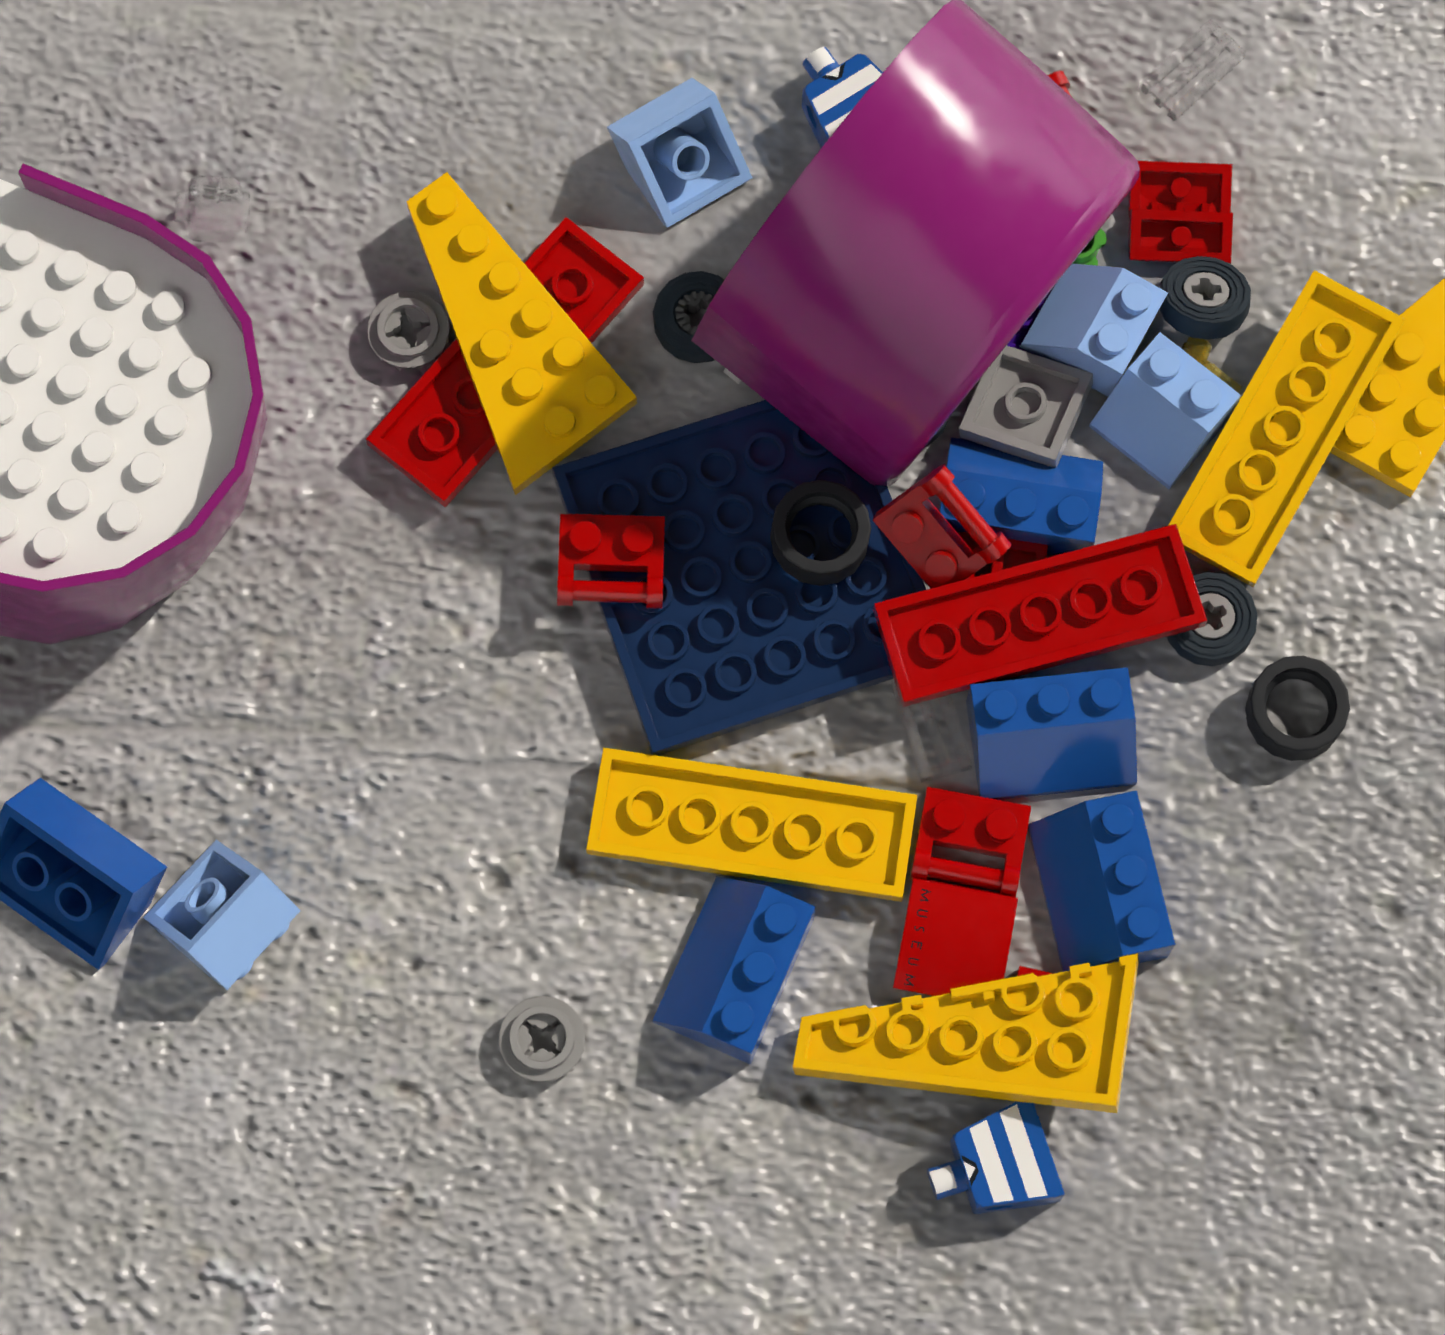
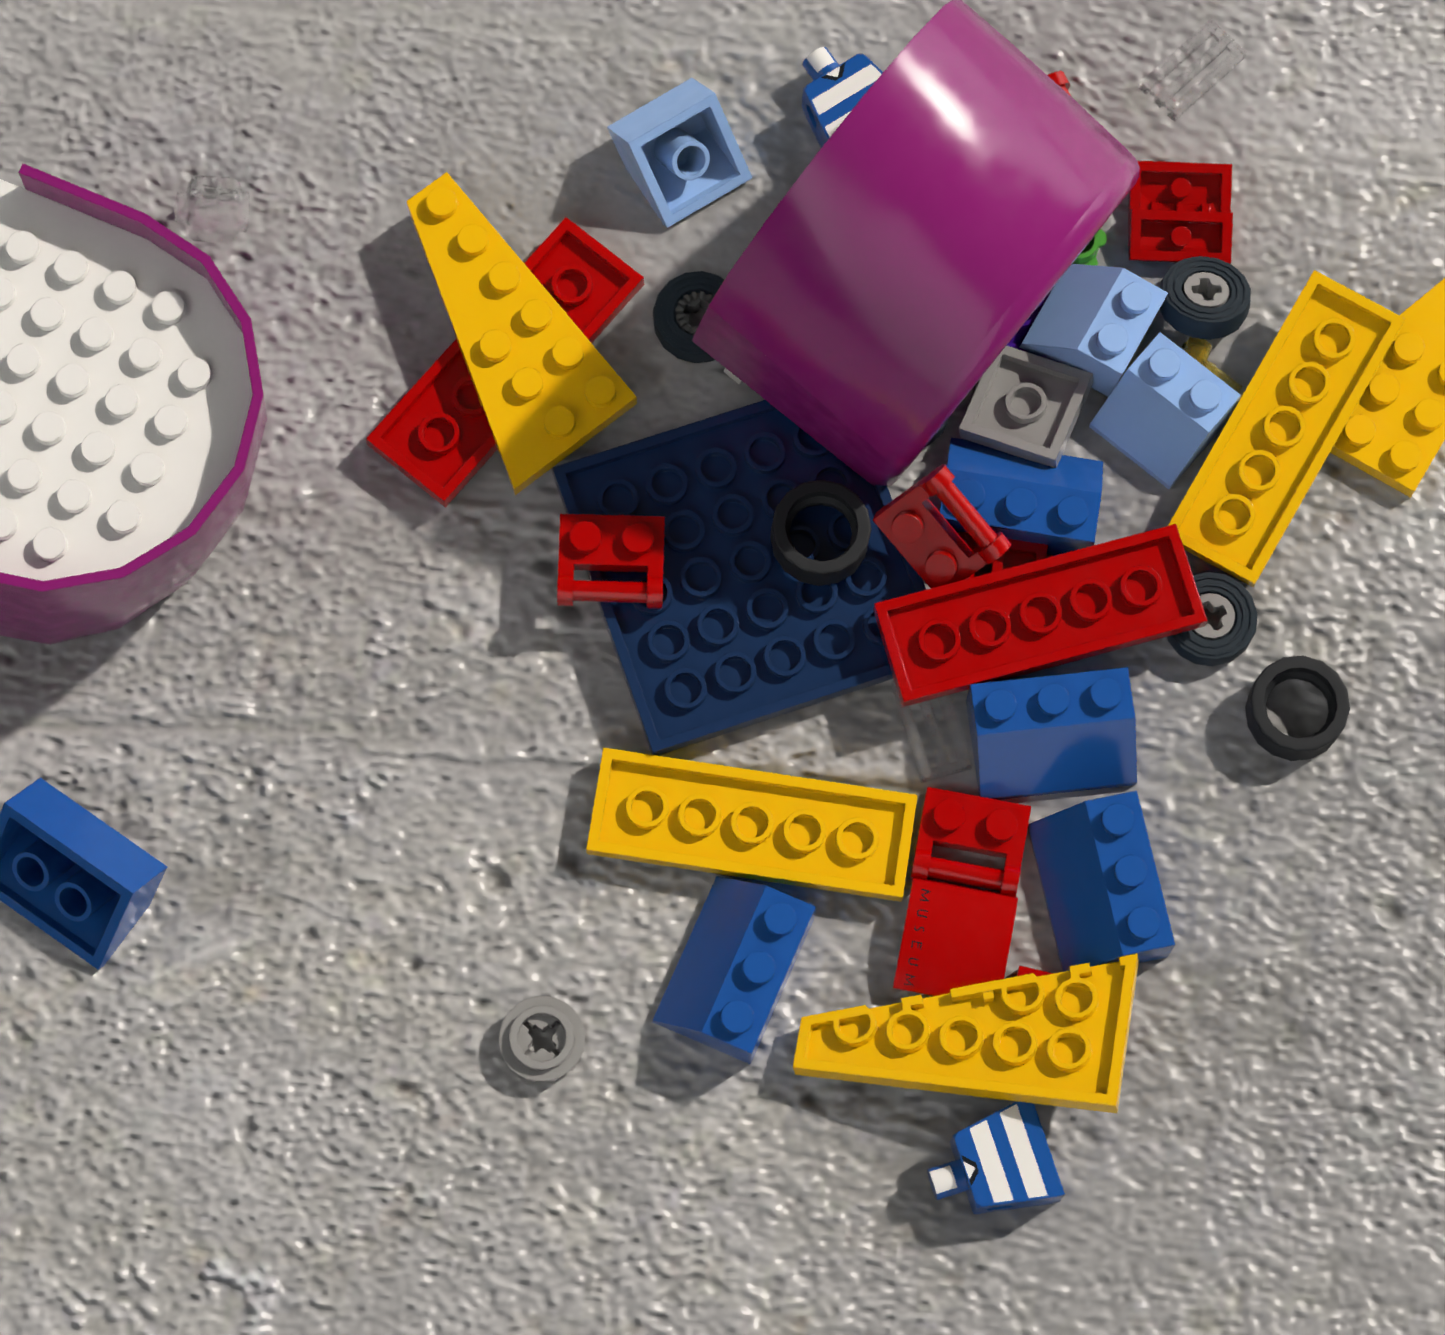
(222, 914): light blue slope -> none
(421, 312): light grey gear -> none

